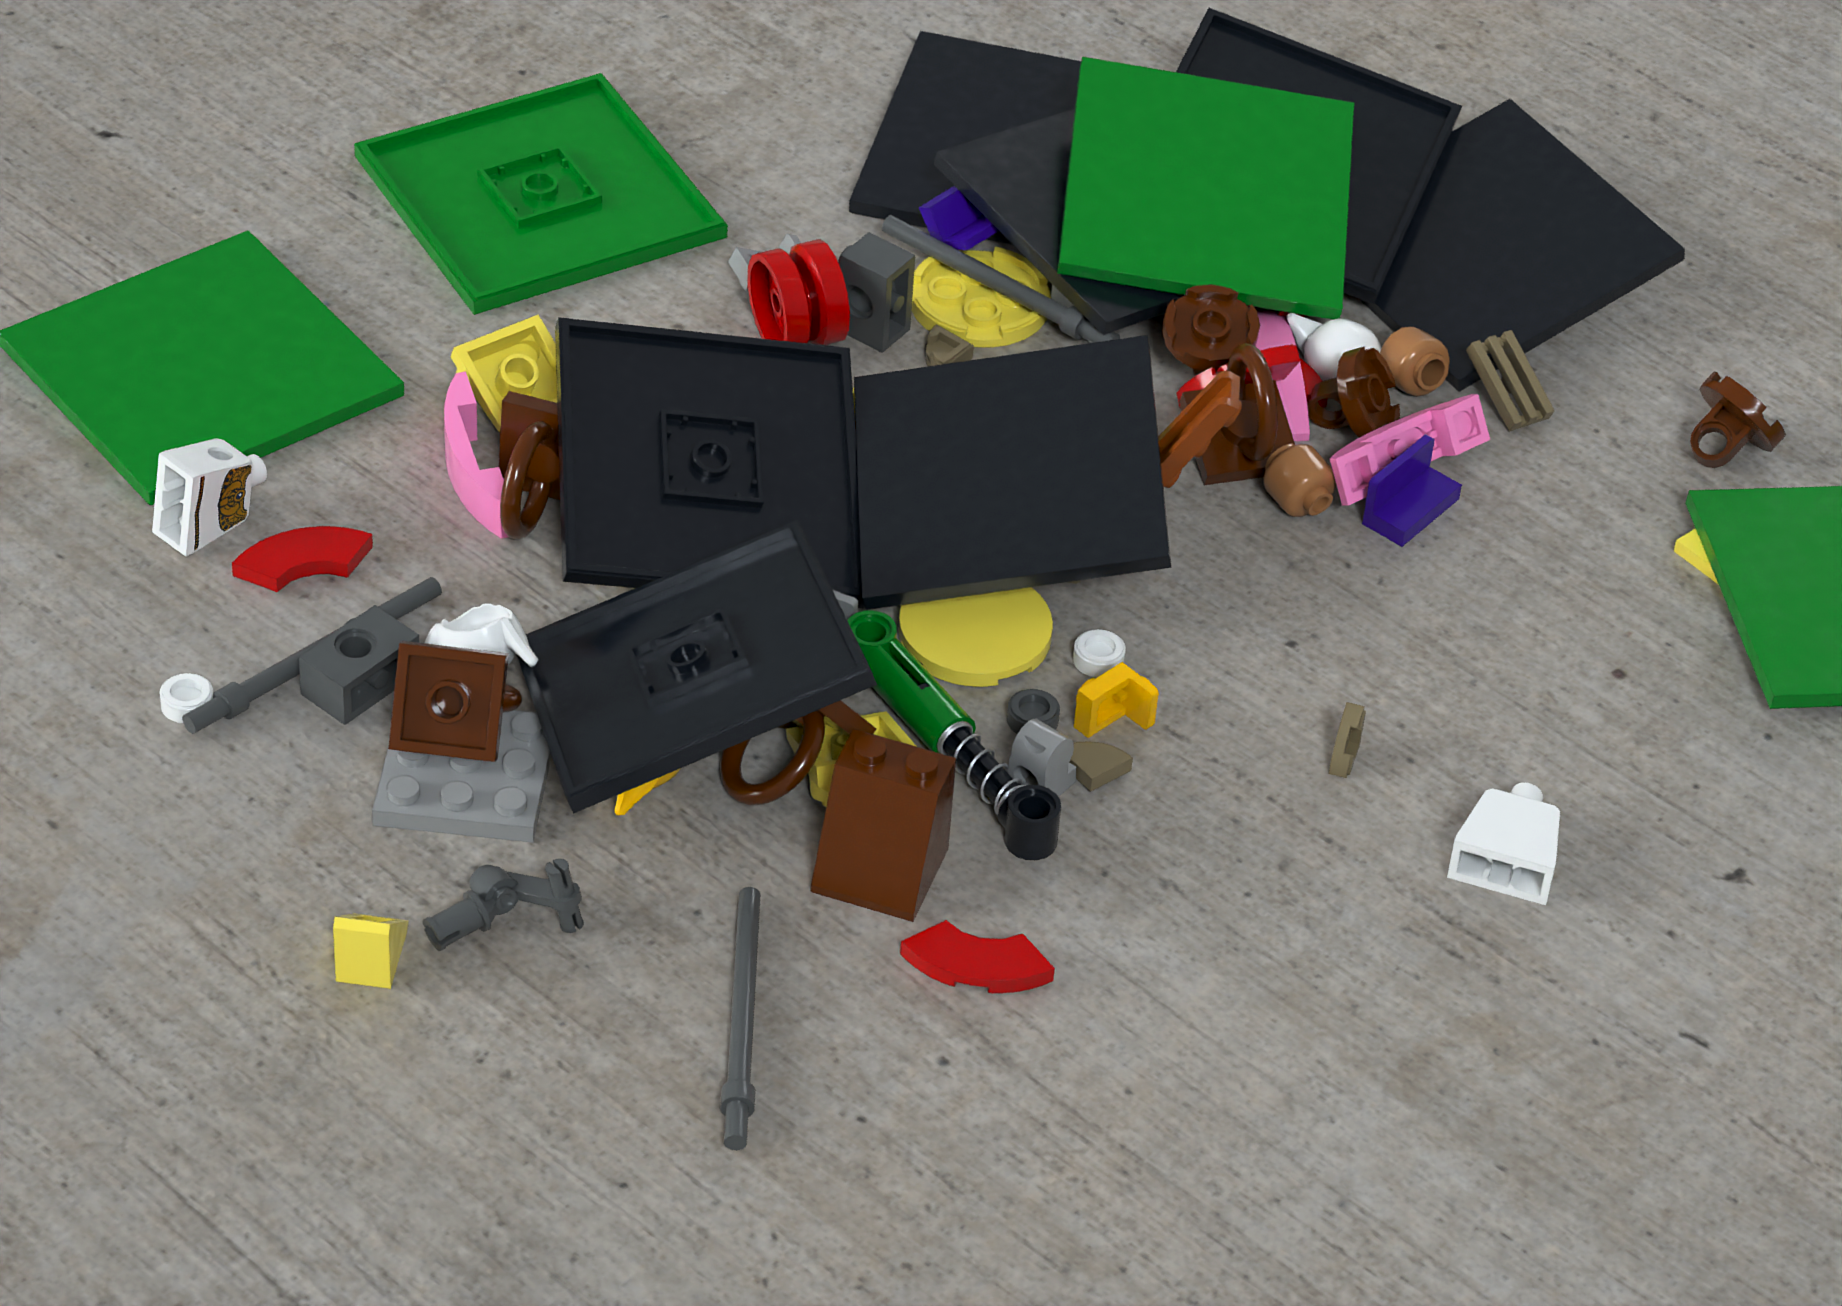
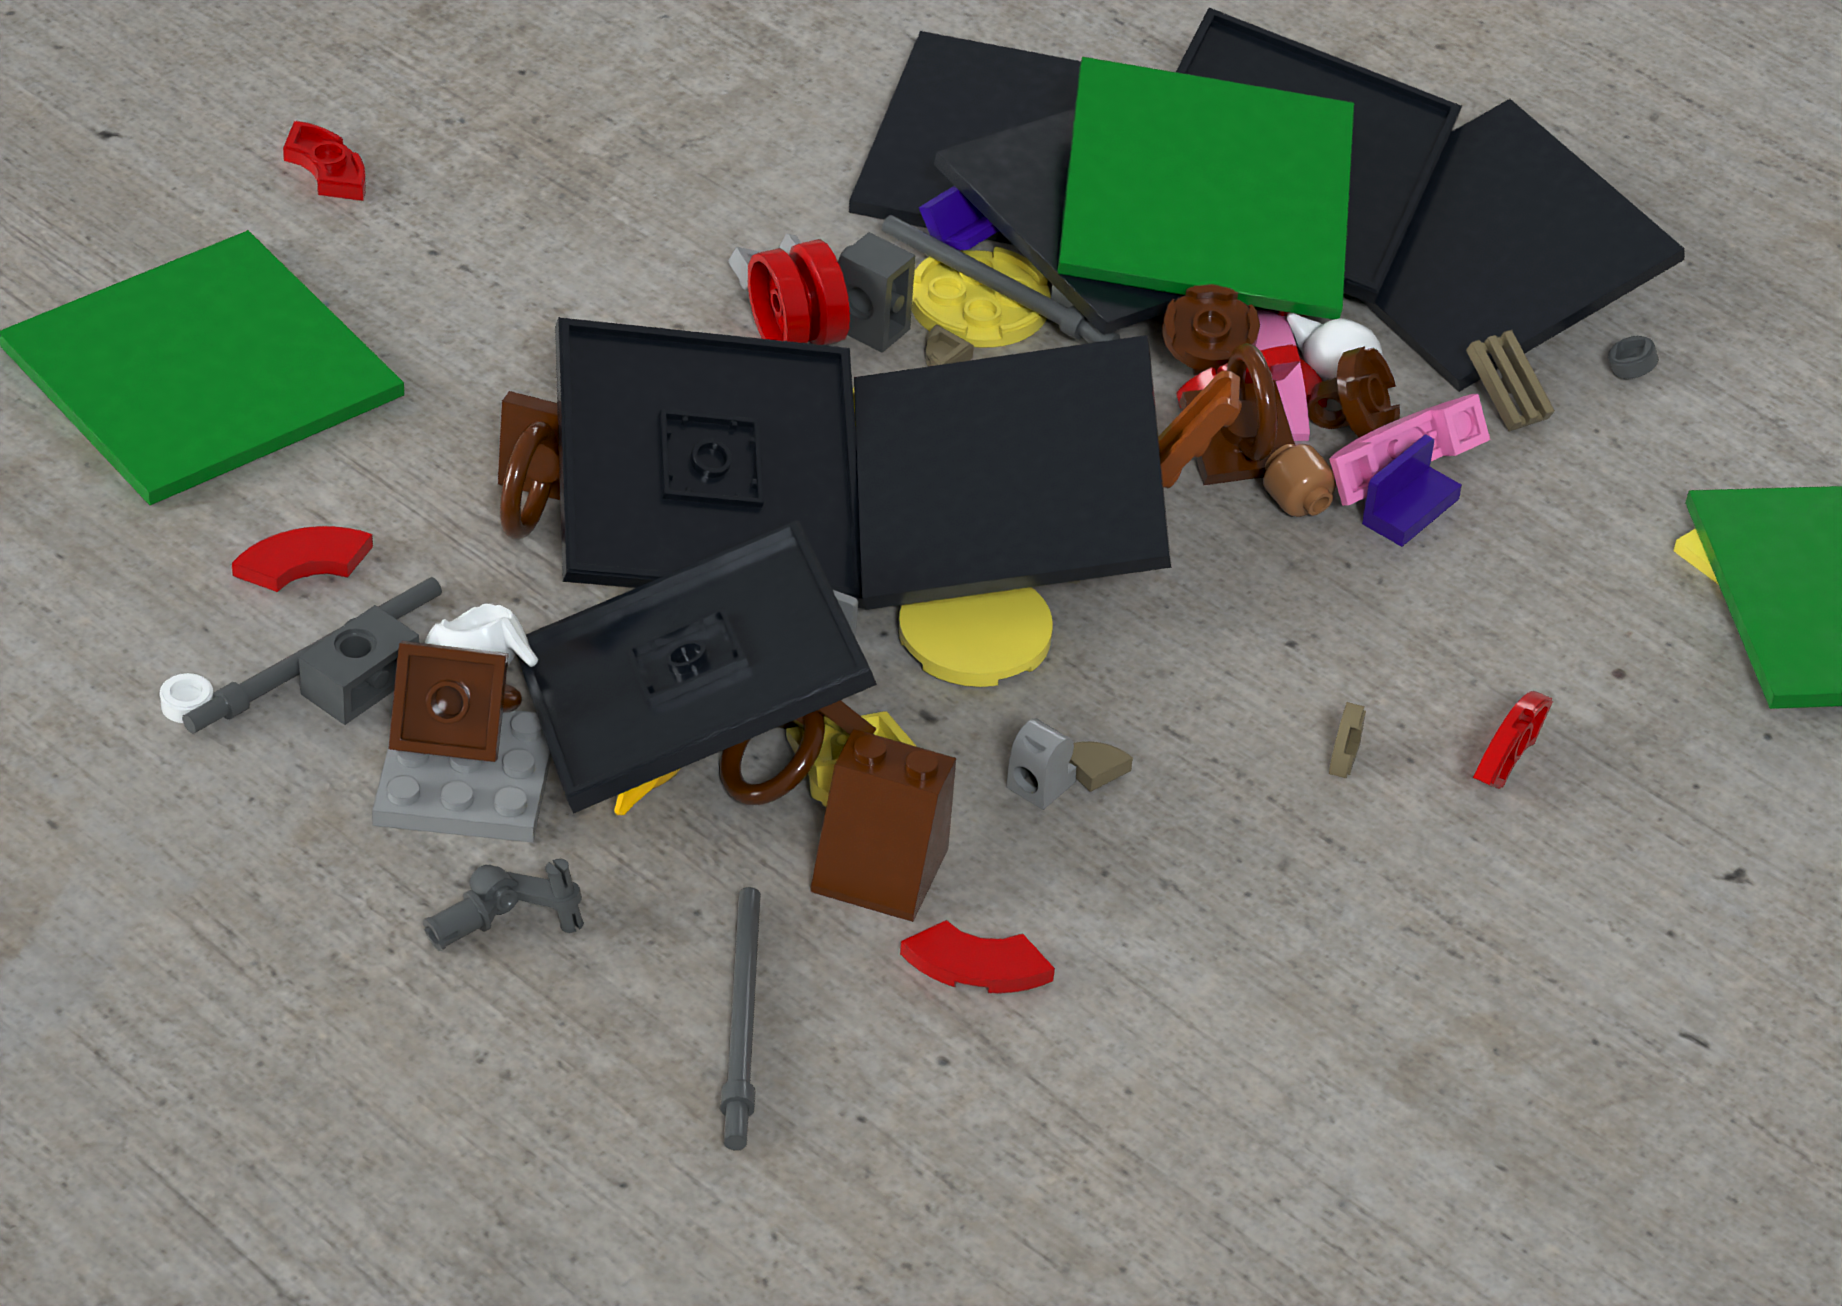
(203, 493): white torso -> none
(332, 163): none -> red tile
(367, 948): light yellow slope -> none
(476, 488): bright pink slope -> none
(510, 359): light yellow slope -> none
(539, 192): green tile -> none
(1025, 811): piece -> none
(1030, 705): dark grey tile -> none
(1098, 652): white tile -> none
(1113, 696): yellow bracket -> none
(1416, 360): medium nougat head -> none
(1509, 844): white torso -> none
(1512, 738): none -> red tile
(1633, 357): none -> dark grey tile
(1737, 417): reddish brown tile -> none

